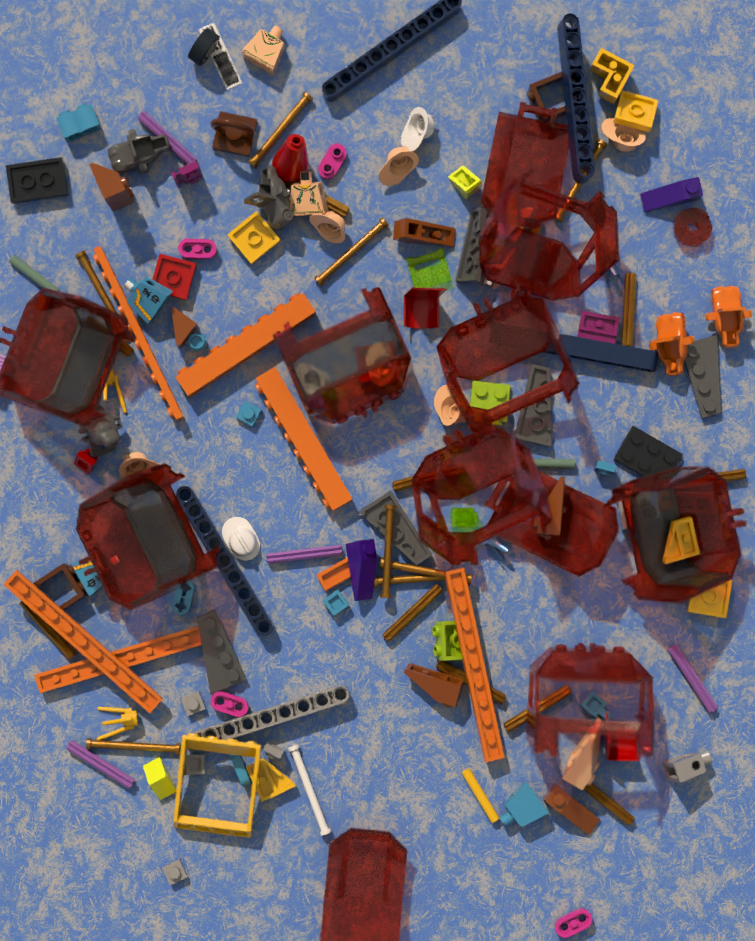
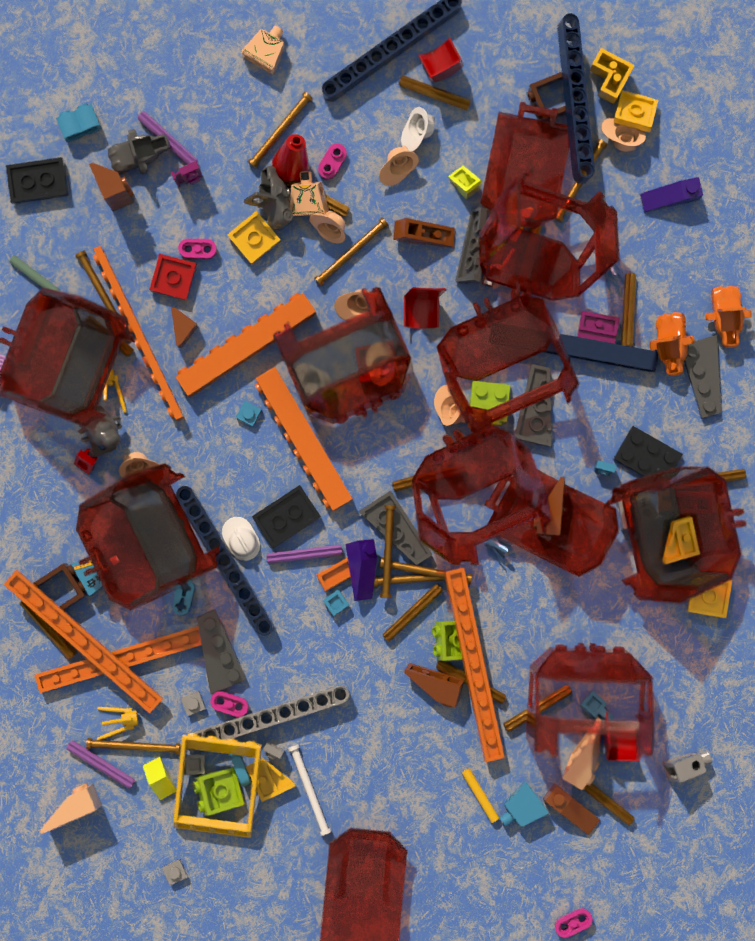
(81, 802): none -> light nougat slope
(147, 297): dark azure torso -> none
(197, 342): dark azure plate -> none
(203, 47): black wheel -> none
(218, 791): none -> lime plate
(223, 61): sticker -> none
(233, 133): reddish brown tile -> none
(286, 516): none -> black plate
(351, 304): none -> light nougat piece
(431, 275): clear neon green plate -> none
(434, 92): none -> pearl gold axle
(442, 61): none -> red piece
(463, 517): clear neon green slope -> none
(555, 463): sand green piece -> none
(690, 216): clear red plate -> none
(692, 678): medium lavender axle -> none

